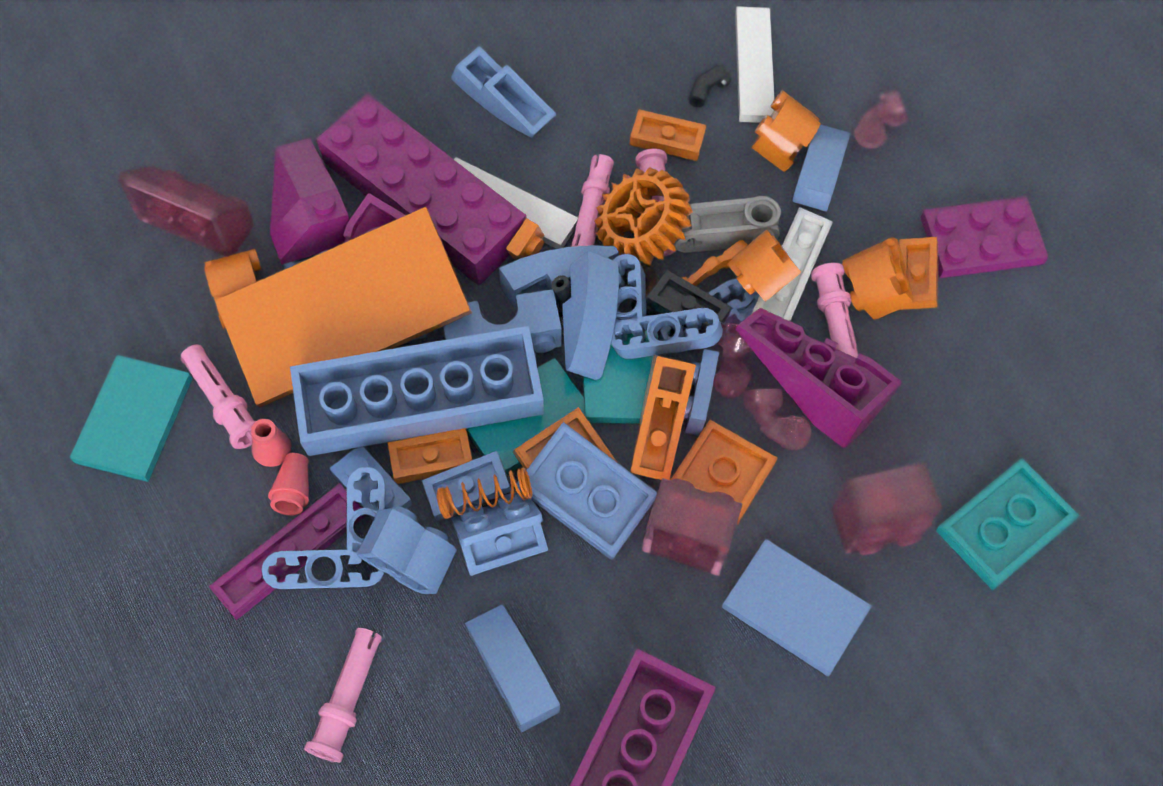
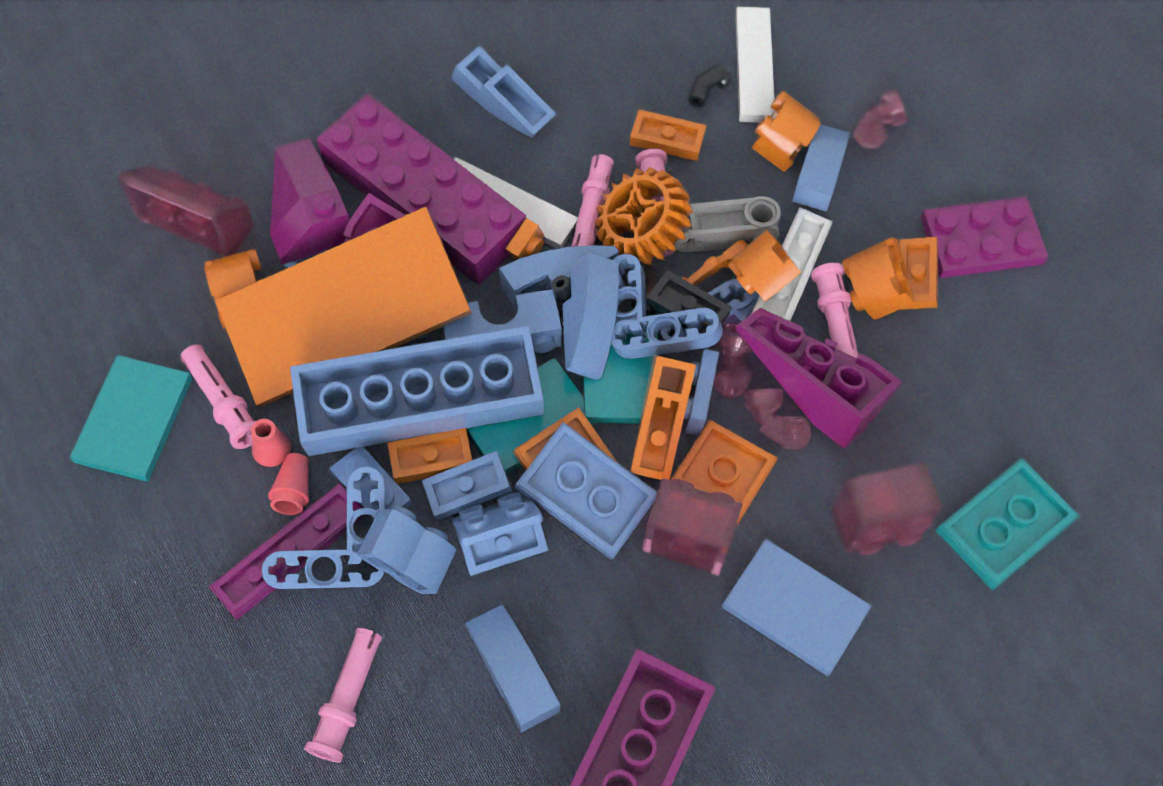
(447, 506): orange piece -> none

